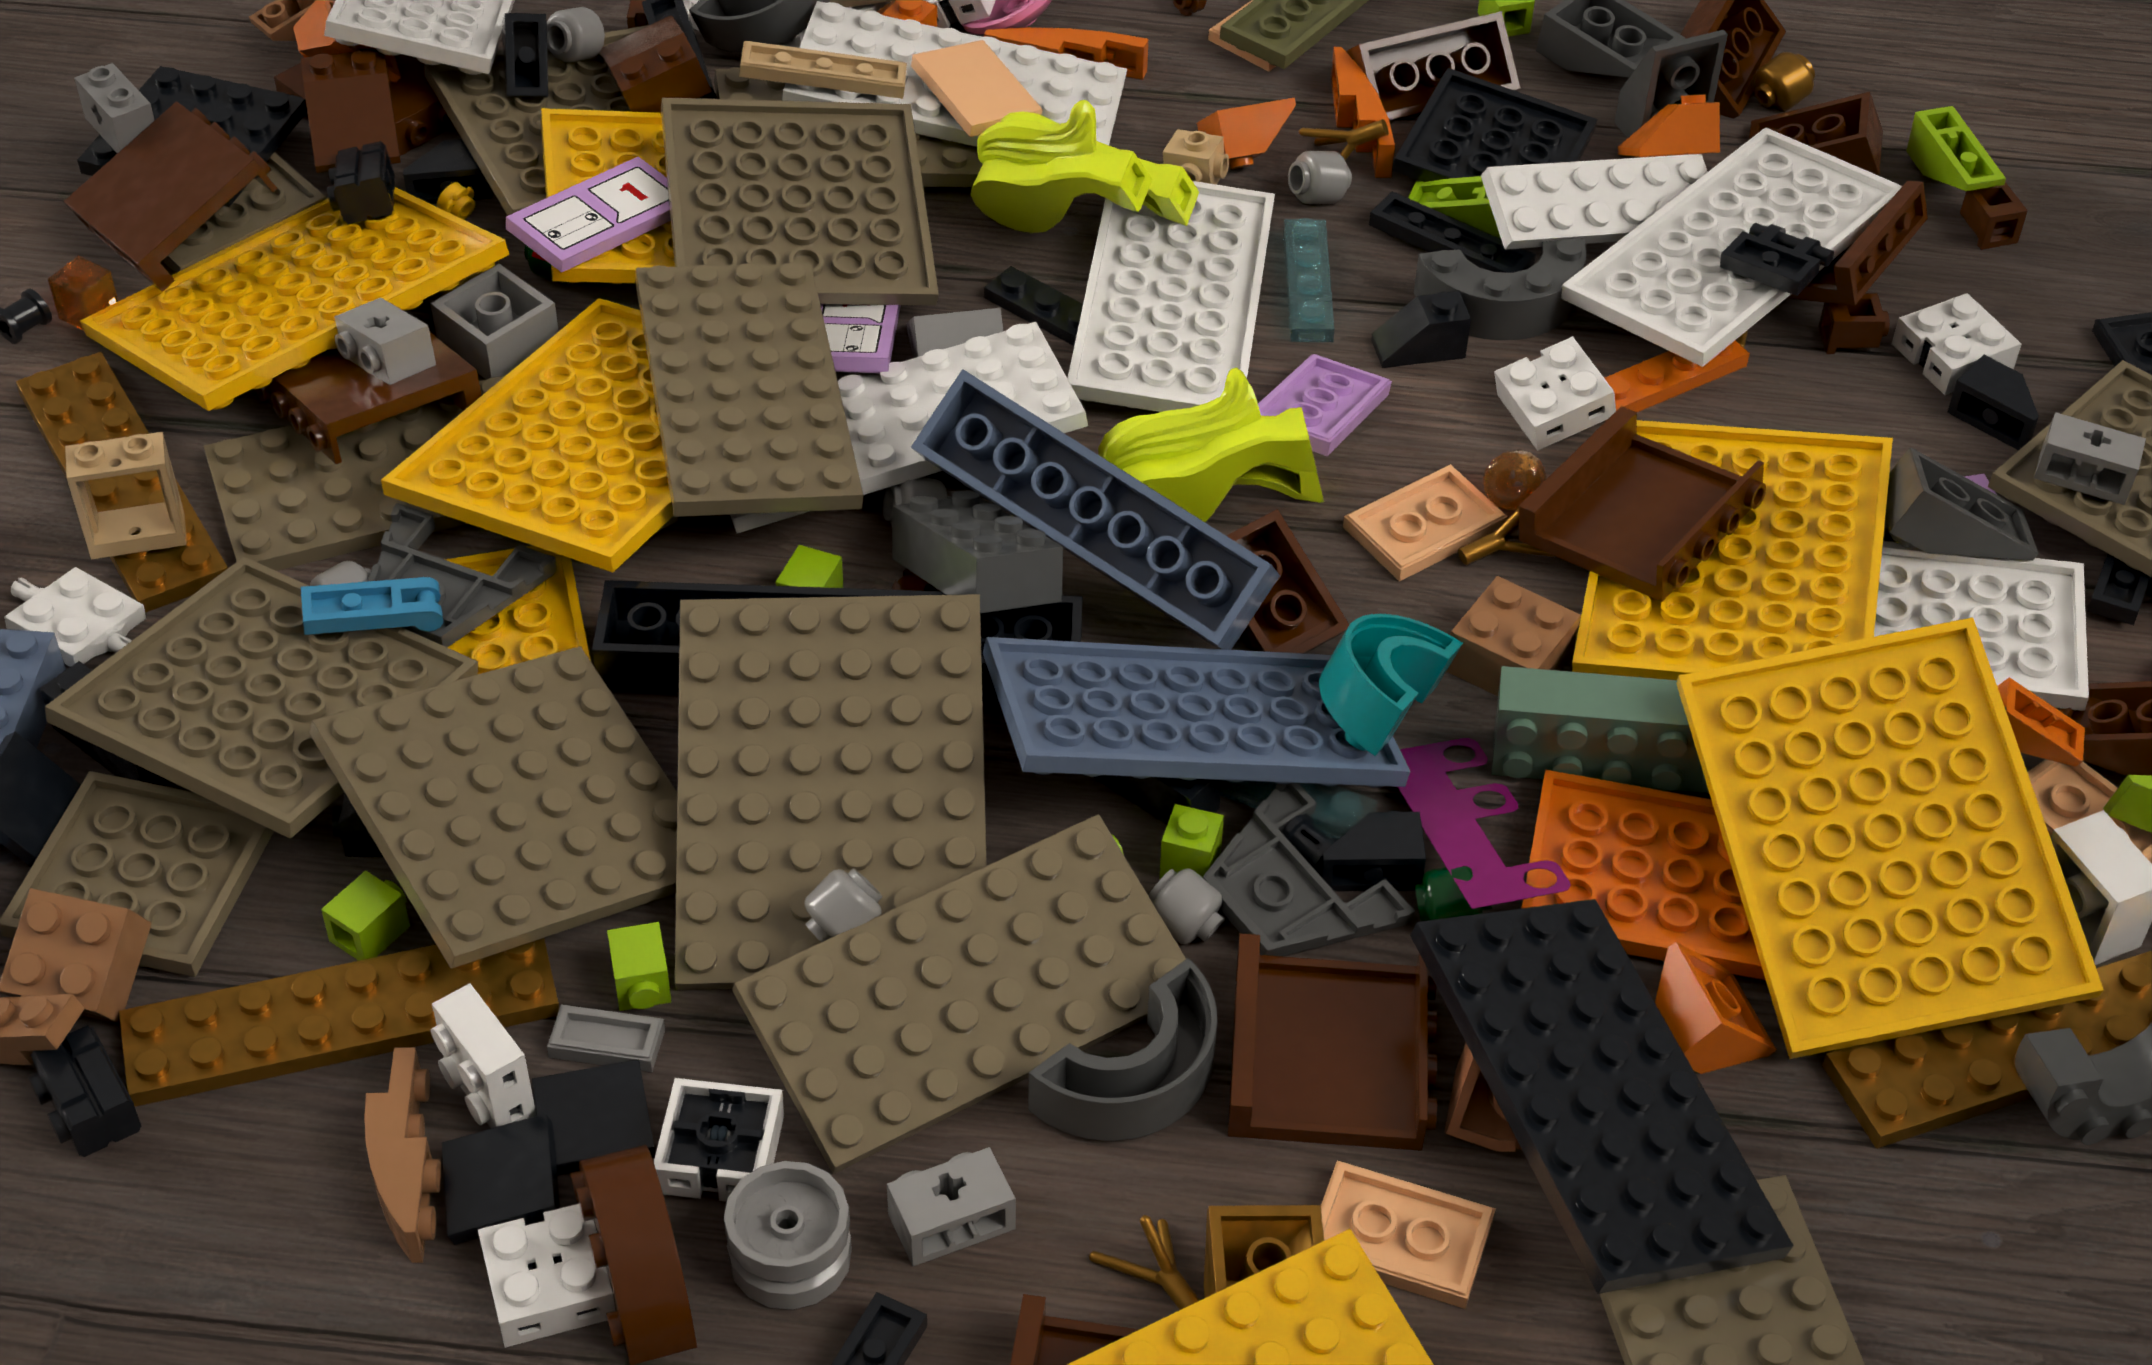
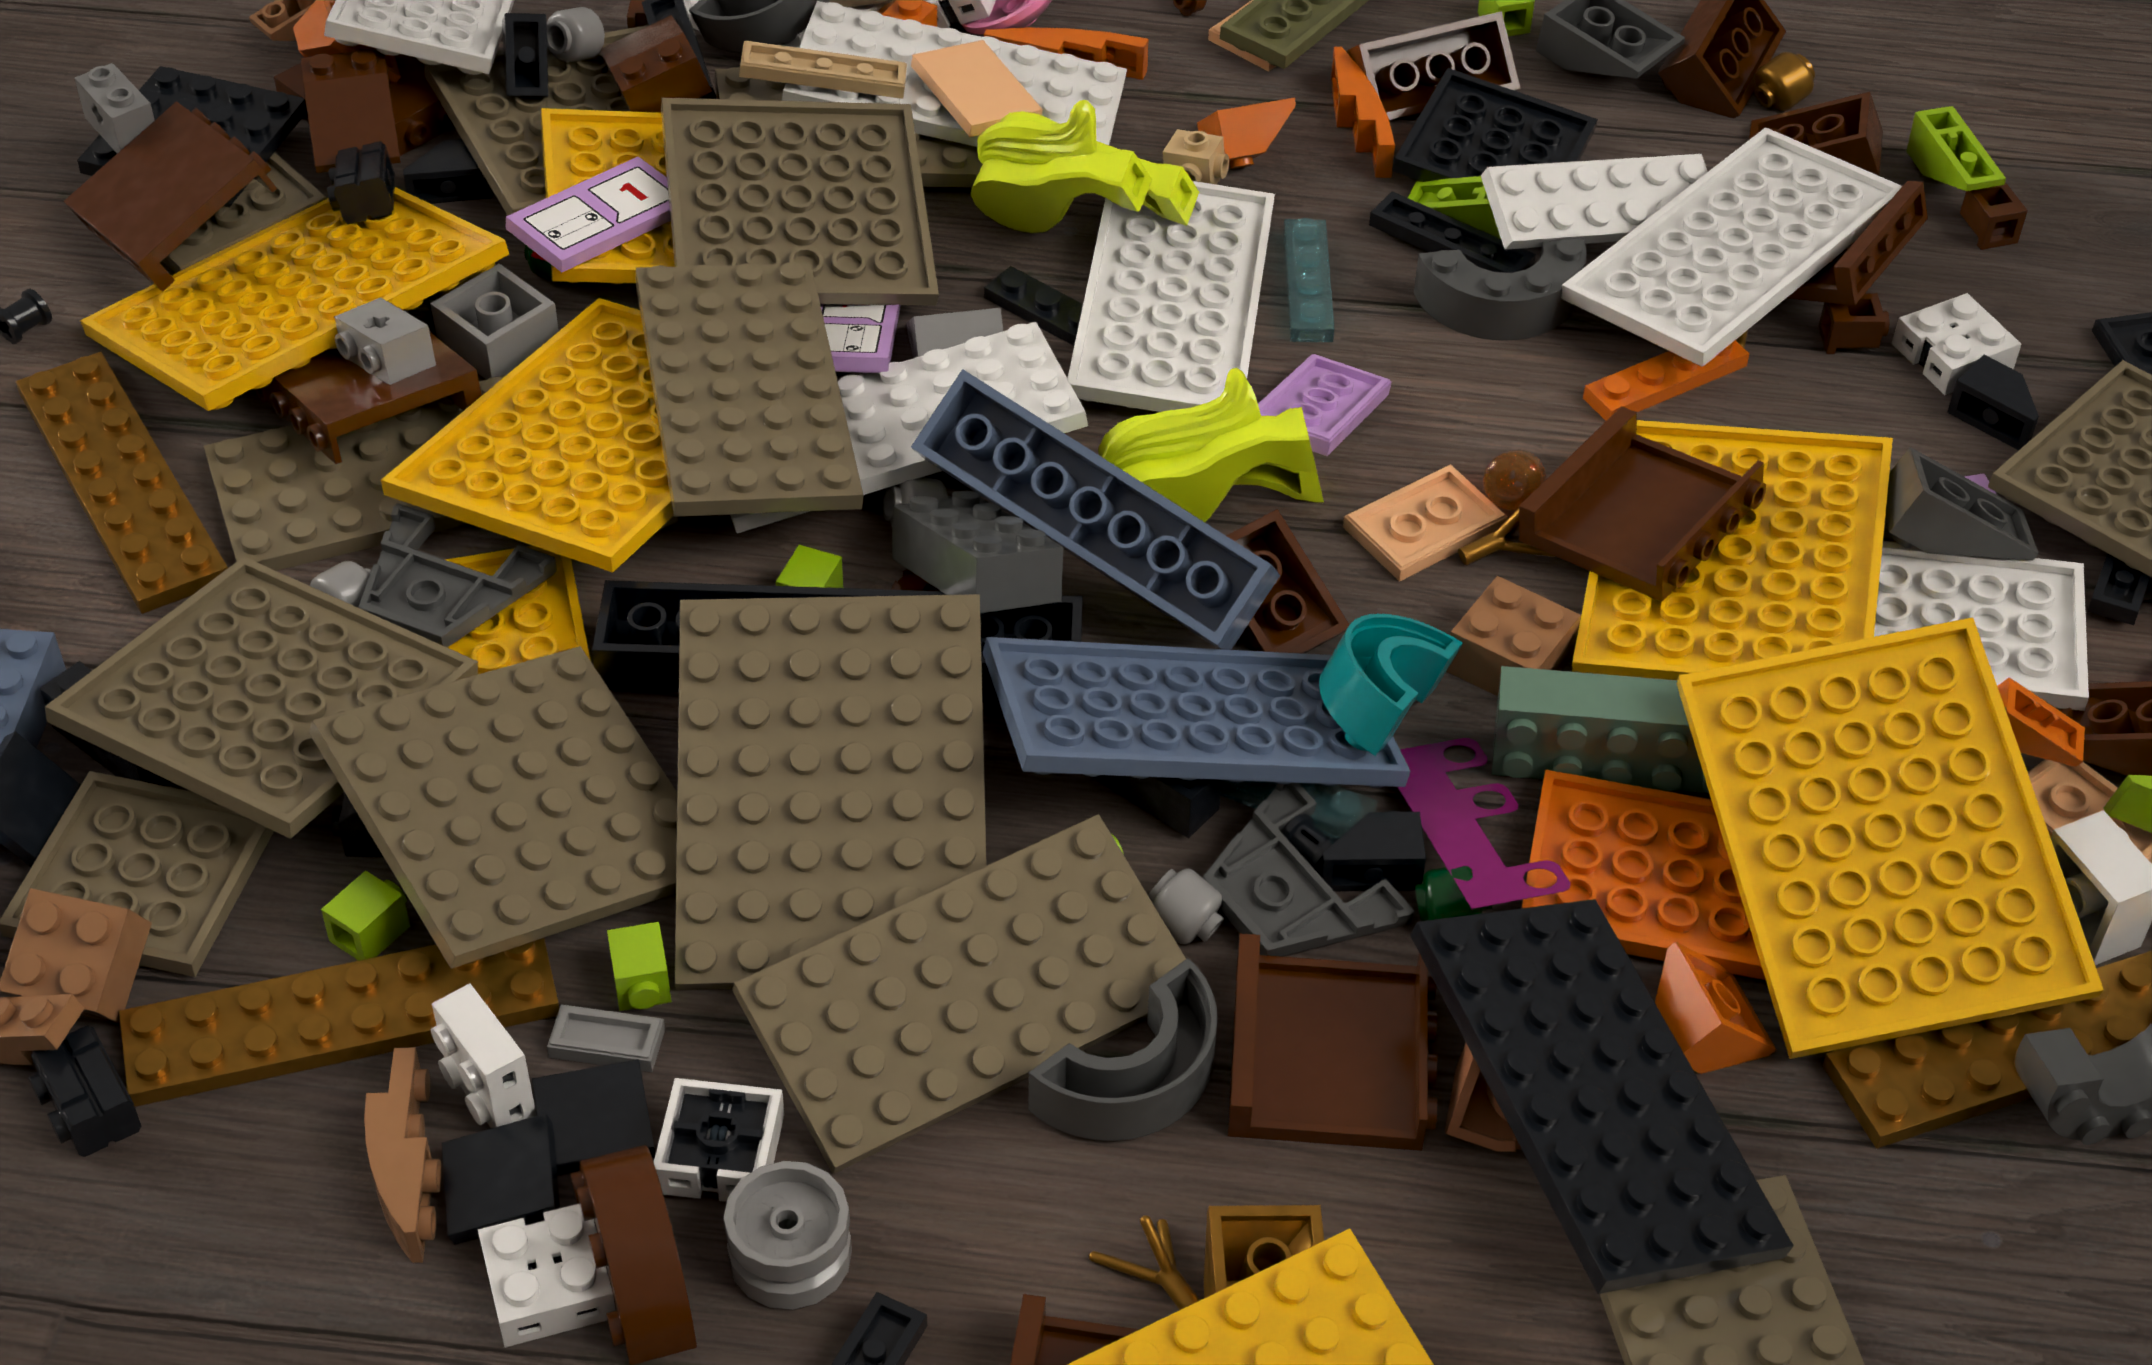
(81, 290): clear orange brick -> none
(81, 613): white plate -> none
(110, 531): tan window -> none
(372, 605): dark azure plate -> none
(457, 200): yellow plate -> none
(841, 904): light grey head -> none
(951, 1206): light grey brick -> none
(1191, 840): lime brick -> none
(1319, 177): light grey head -> none
(1353, 138): pearl gold plant -> none
(1409, 1231): light nougat tile -> none
(1424, 331): black slope -> none
(1555, 393): white piece -> none
(1668, 72): dark grey slope -> none
(1678, 130): orange slope -> none
(1776, 258): black plate -> none
(2090, 458): light grey brick -> none

